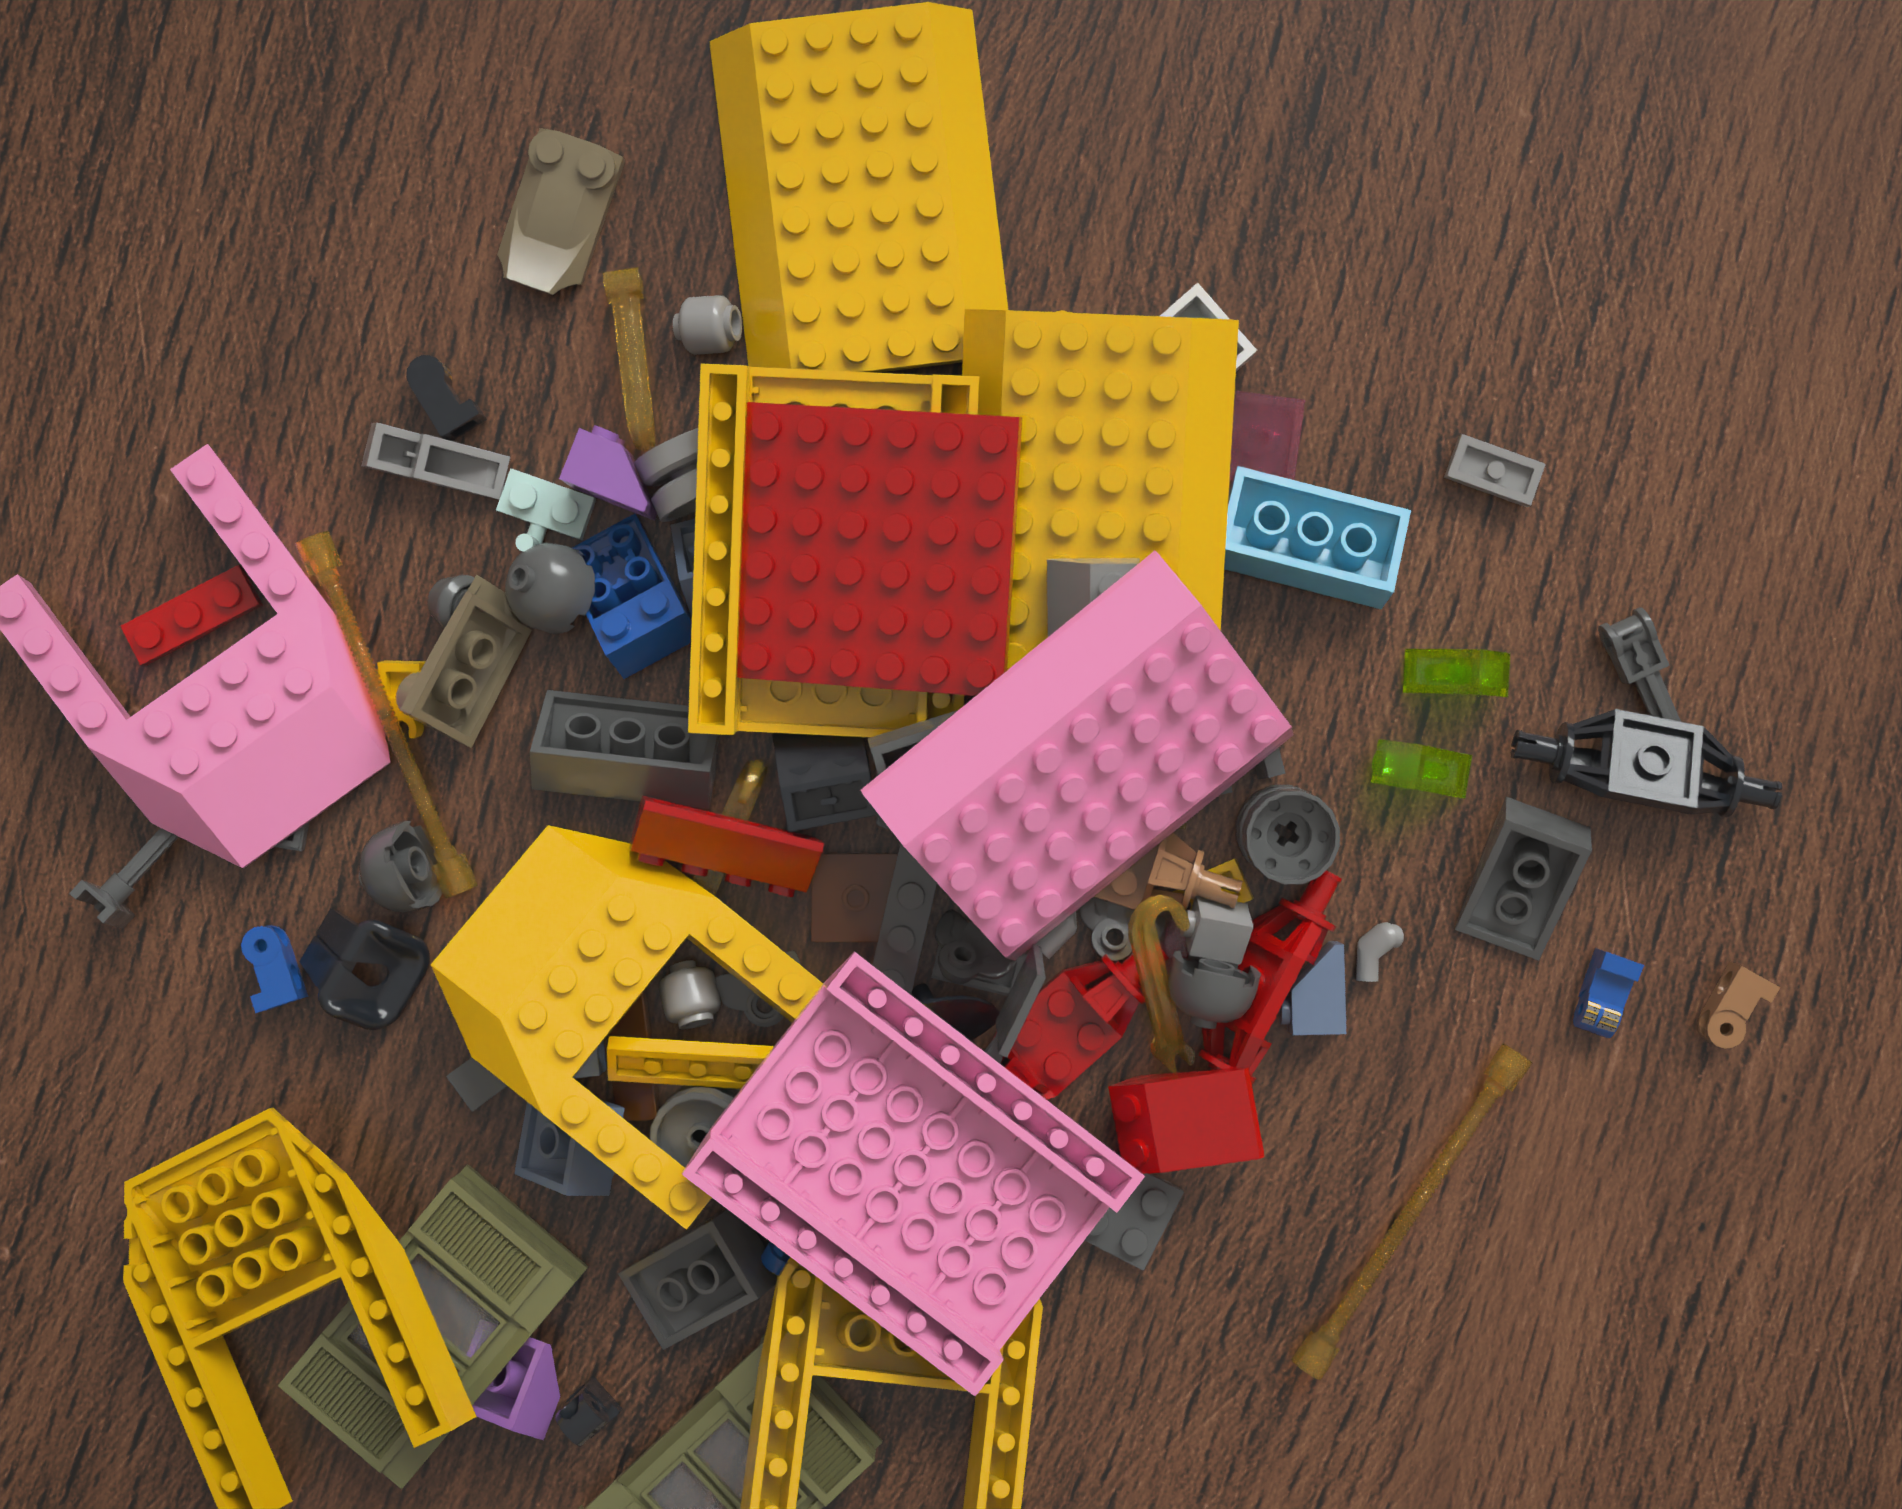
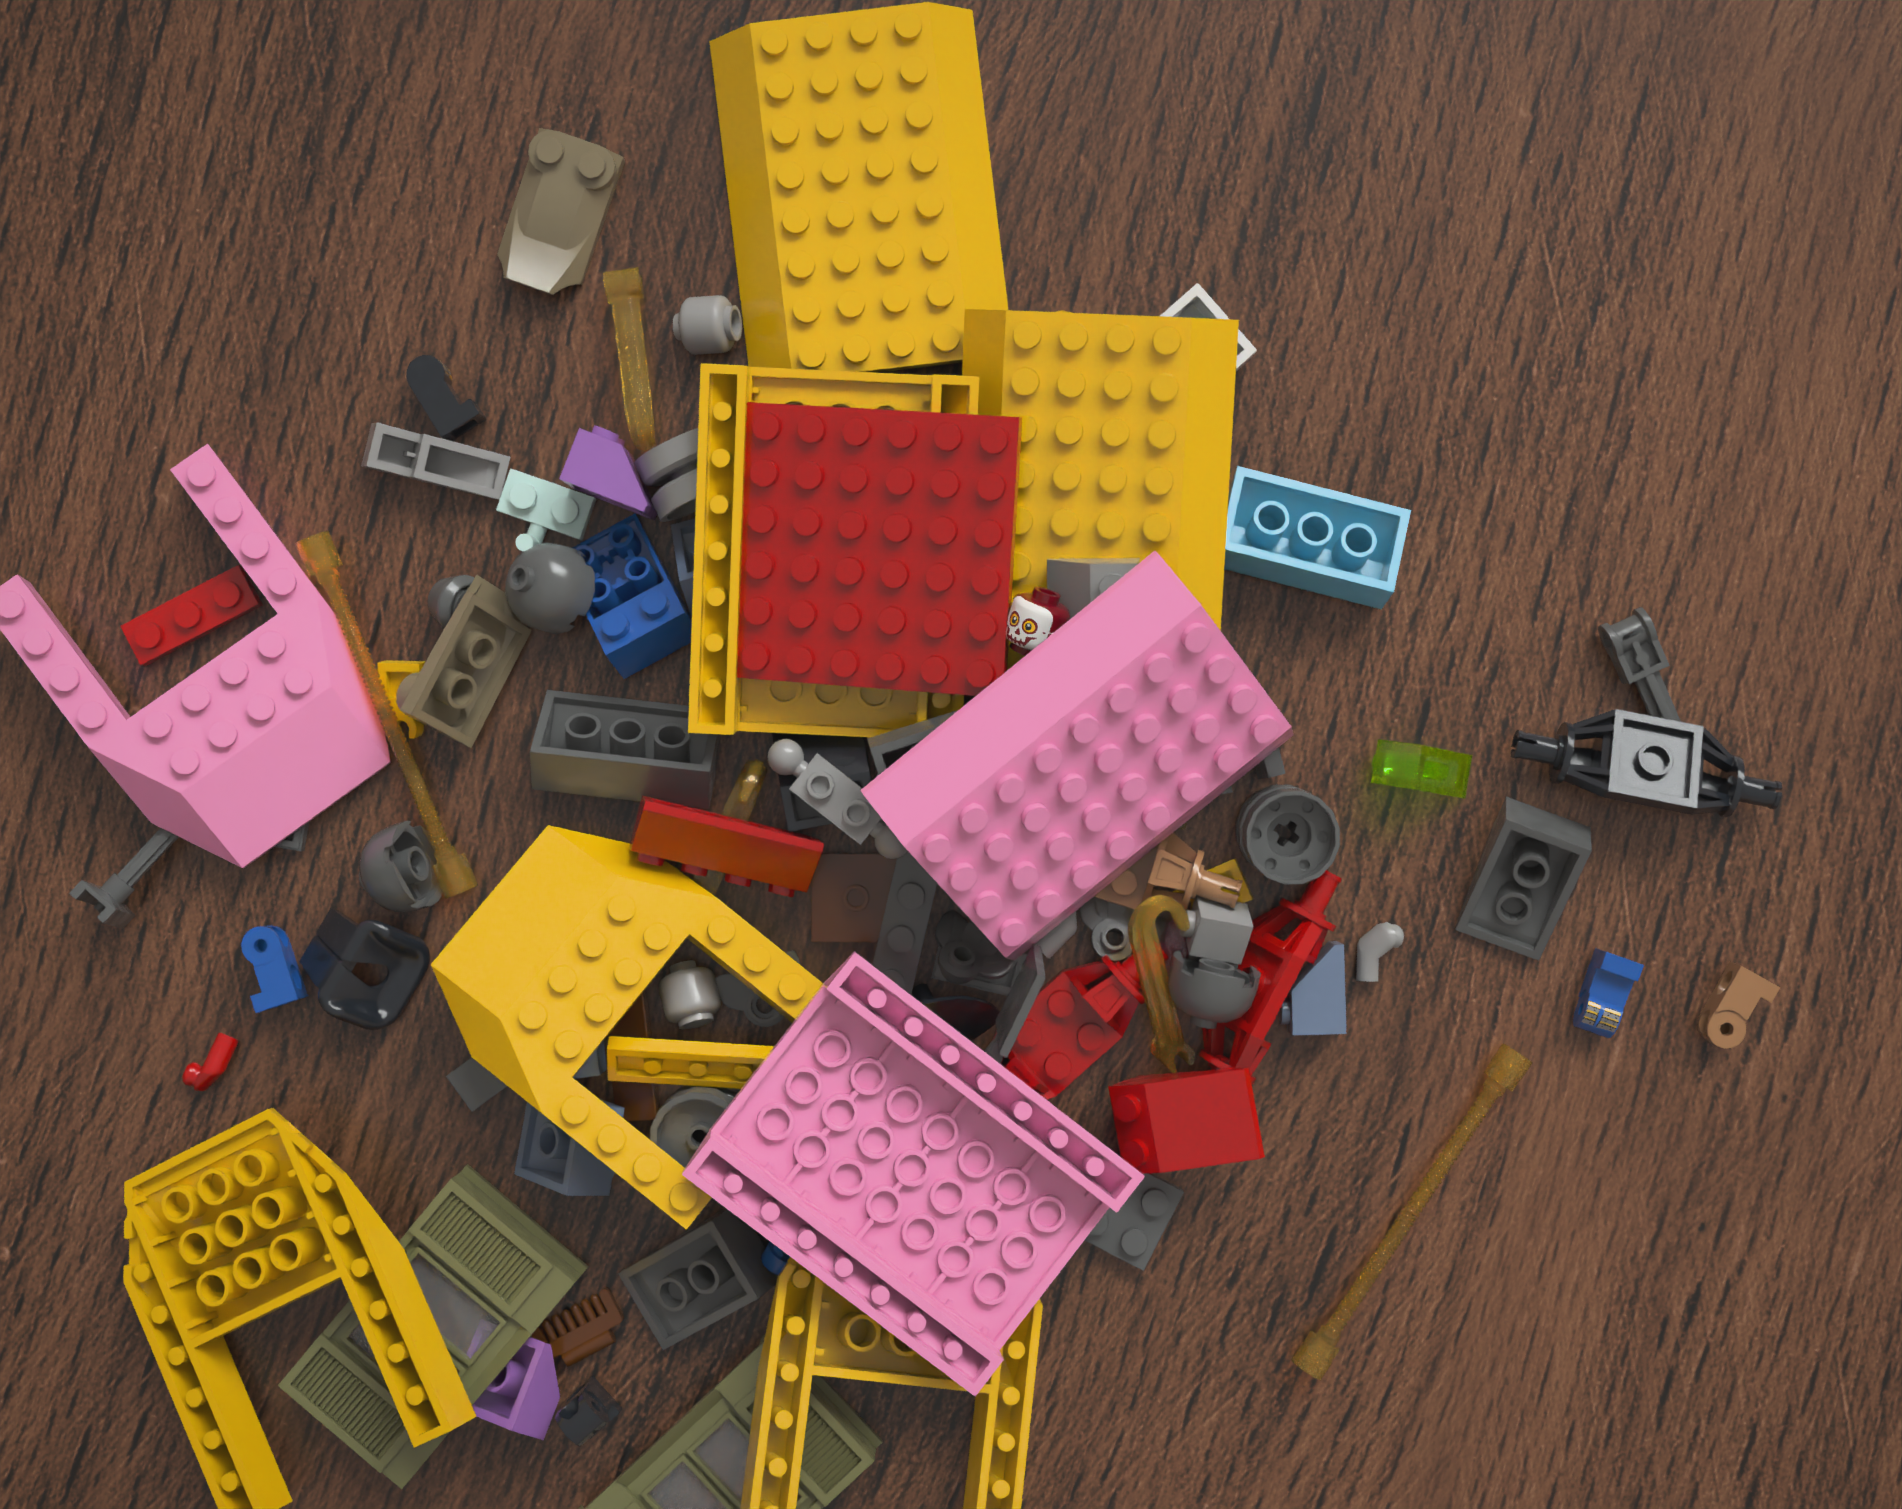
(214, 1066): none -> red arm
(589, 1335): none -> reddish brown piece
(833, 796): none -> light grey plate
(1034, 619): none -> head
(1266, 433): clear pink plate -> none
(1457, 672): clear neon green slope -> none
(1494, 470): light grey plate -> none

